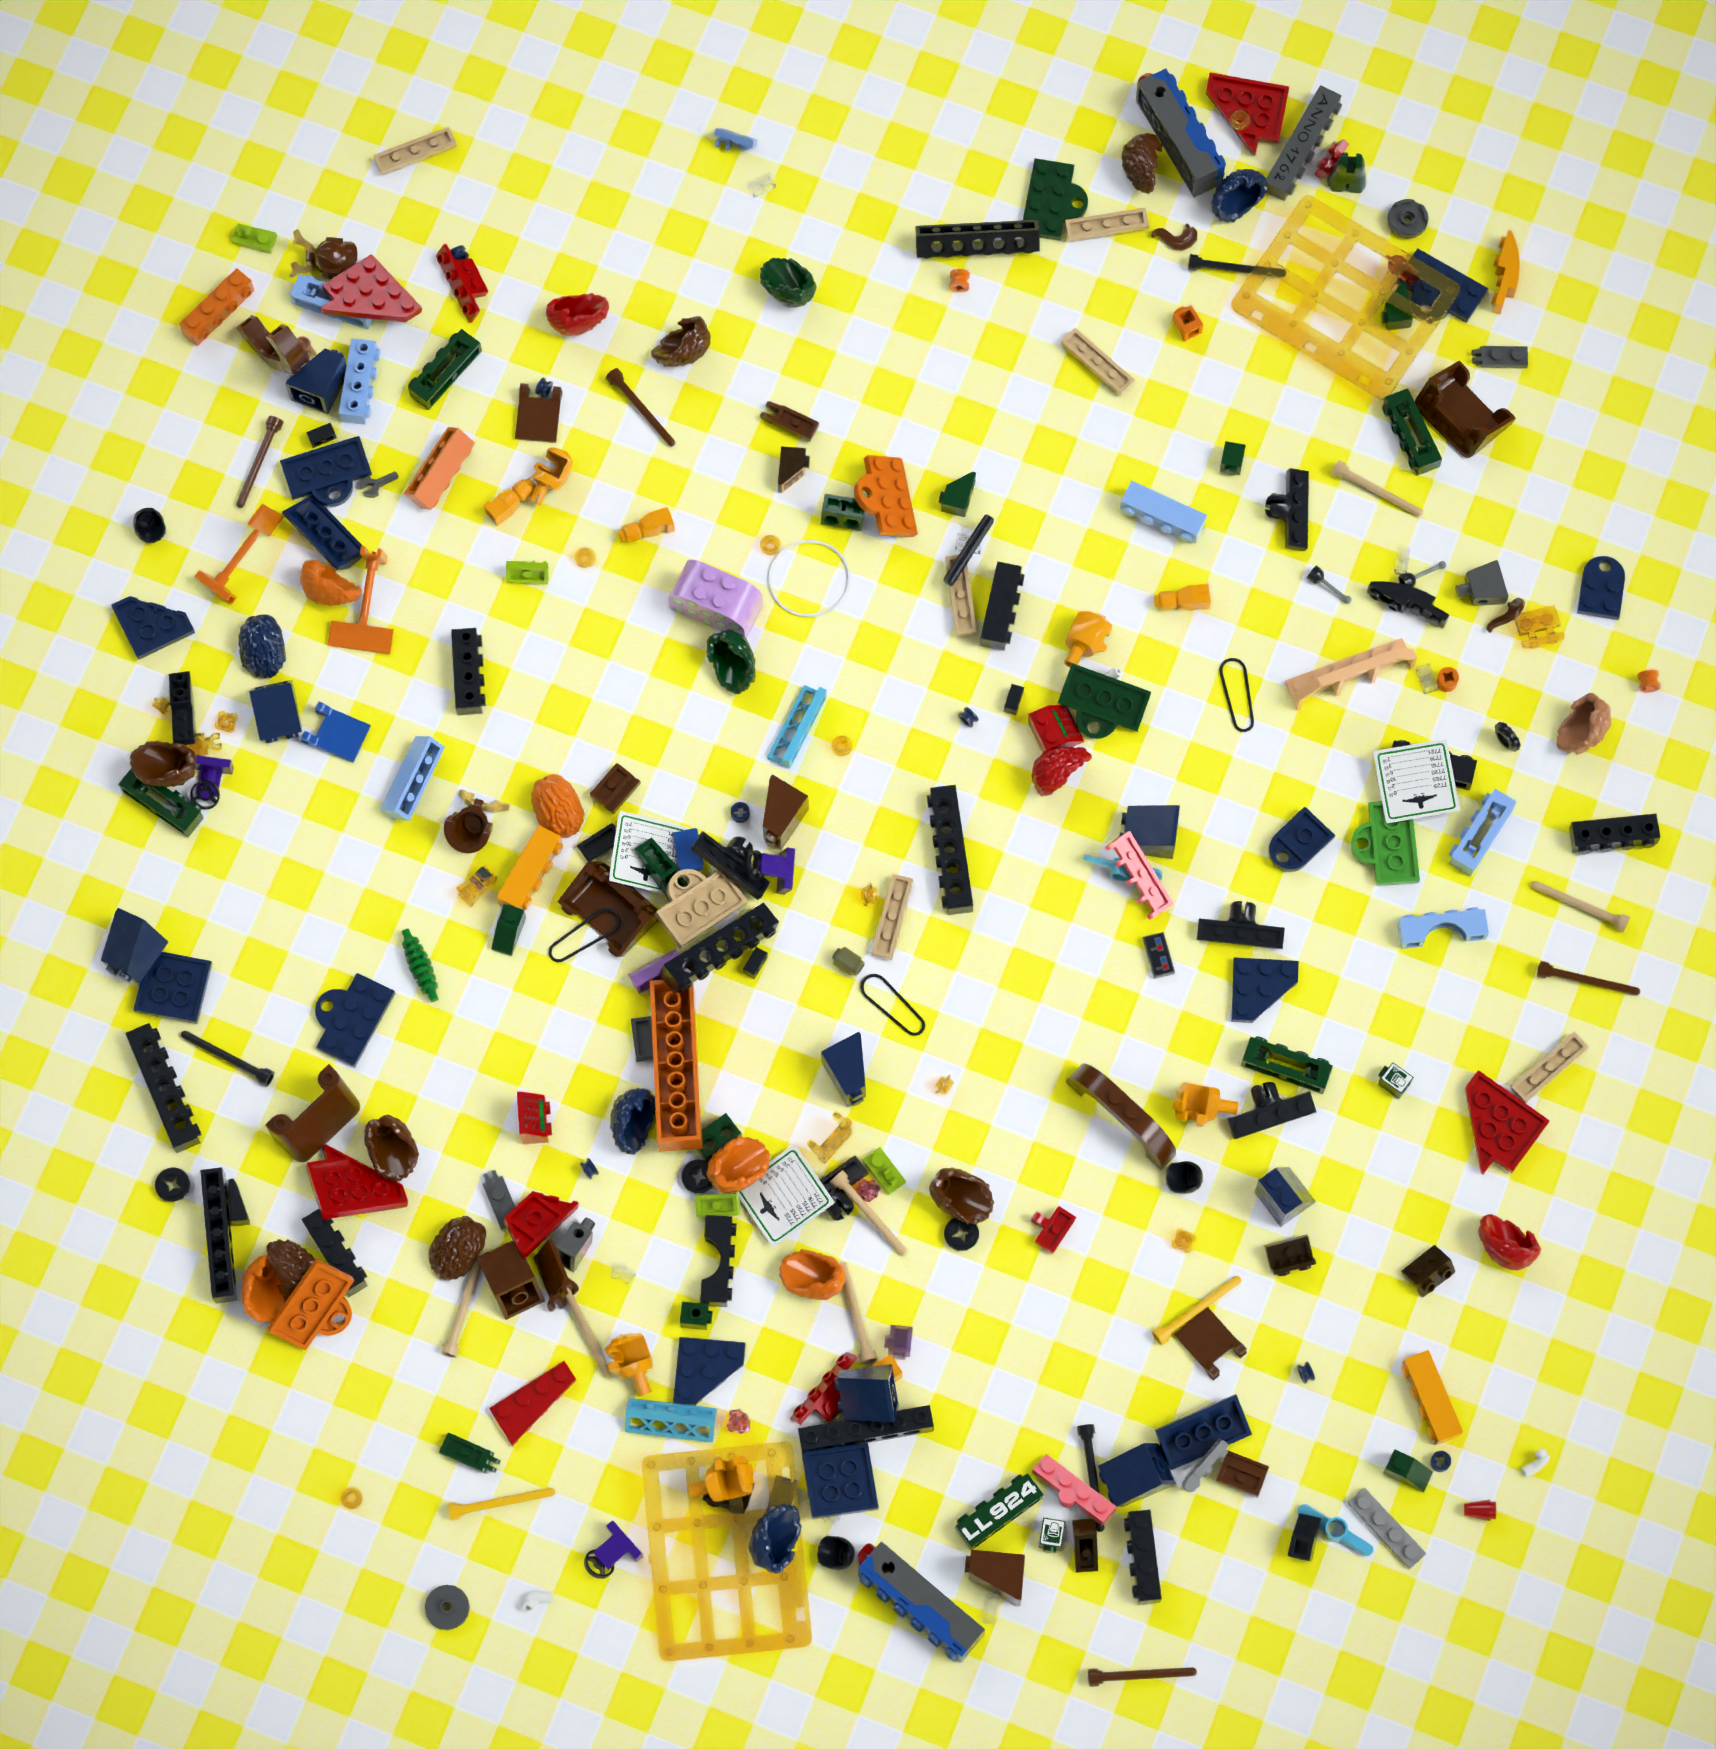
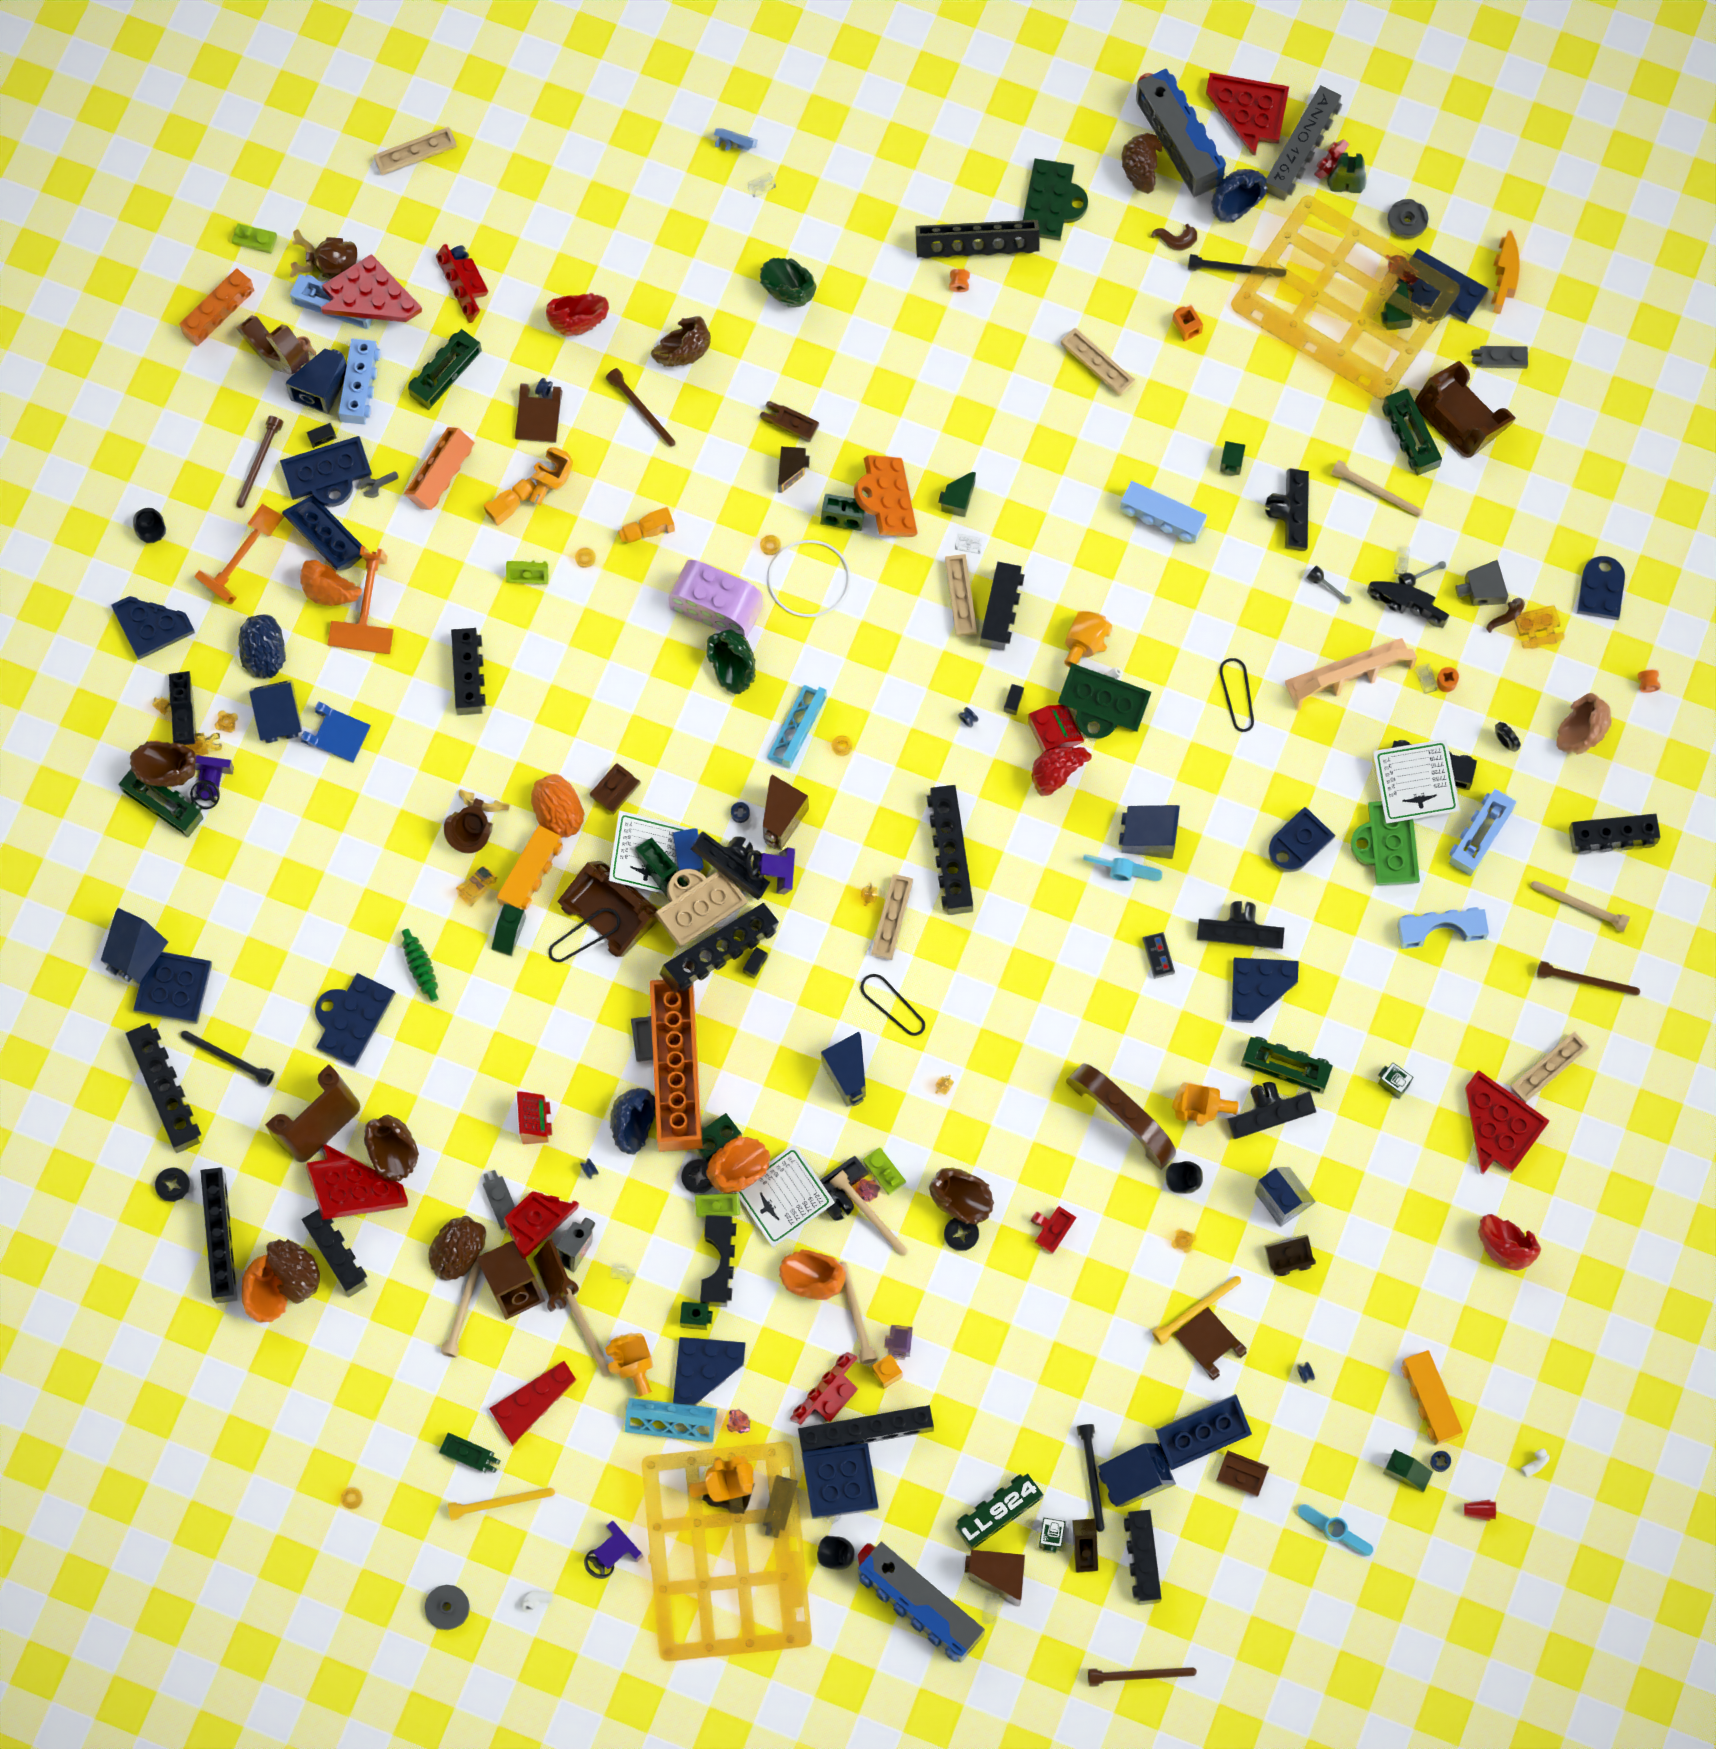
(238, 1212): black slope -> none
(314, 1306): orange plate -> none
(412, 778): light blue brick -> none
(598, 843): black tile -> none
(642, 976): medium lavender piece -> none
(775, 1538): dark blue hair -> none
(834, 1141): clear yellow piece -> none
(848, 961): olive brick -> none
(868, 1394): dark blue slope -> none
(968, 550): black axle -> none
(1073, 1490): coral hinge -> none
(1106, 224): tan plate -> none
(1141, 874): hinge -> none
(1186, 598): light orange piece -> none
(1204, 1466): light grey hinge -> none
(1239, 114): clear yellow plate -> none
(1304, 1537): black slope -> none
(1387, 1528): light grey plate -> none
(1429, 1270): dark brown bracket -> none

